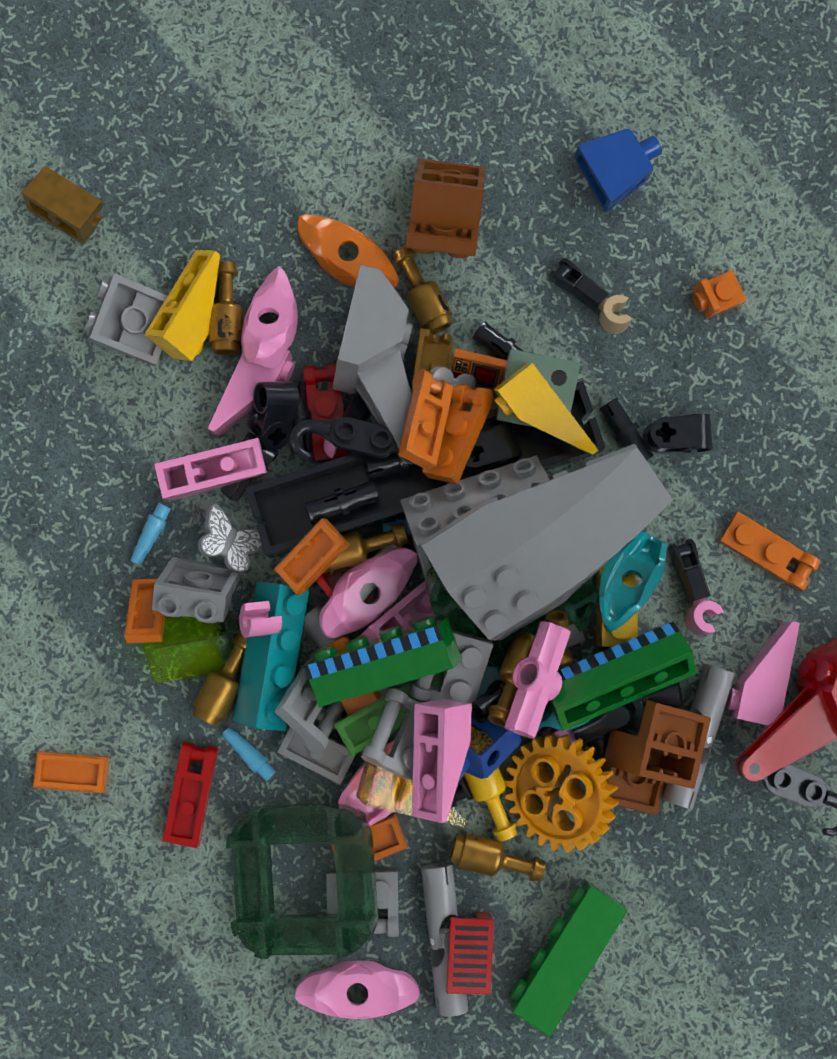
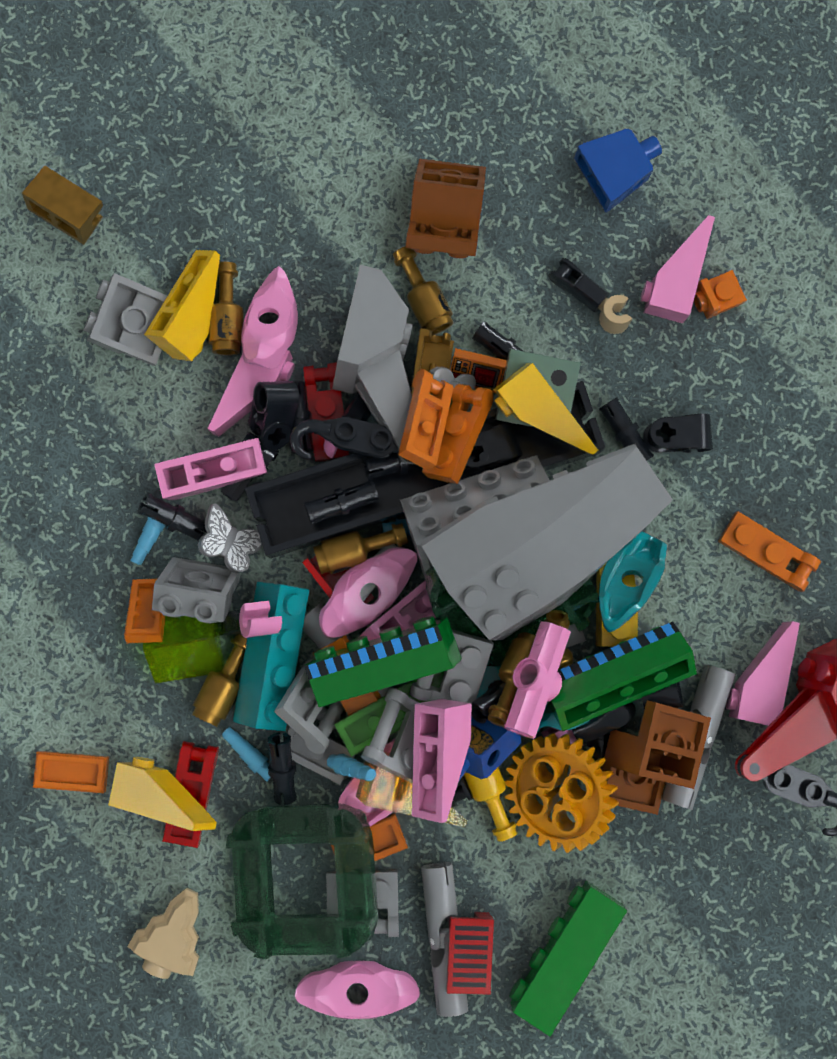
(157, 795): none -> yellow slope
(170, 938): none -> tan rock
(172, 517): none -> black pin
(282, 768): none -> black pin
(311, 556): orange plate -> none
(326, 236): orange piece -> none
(347, 766): none -> medium azure animal
(487, 857): pearl gold piece -> none
(675, 284): none -> bright pink slope
(694, 587): black piece -> none

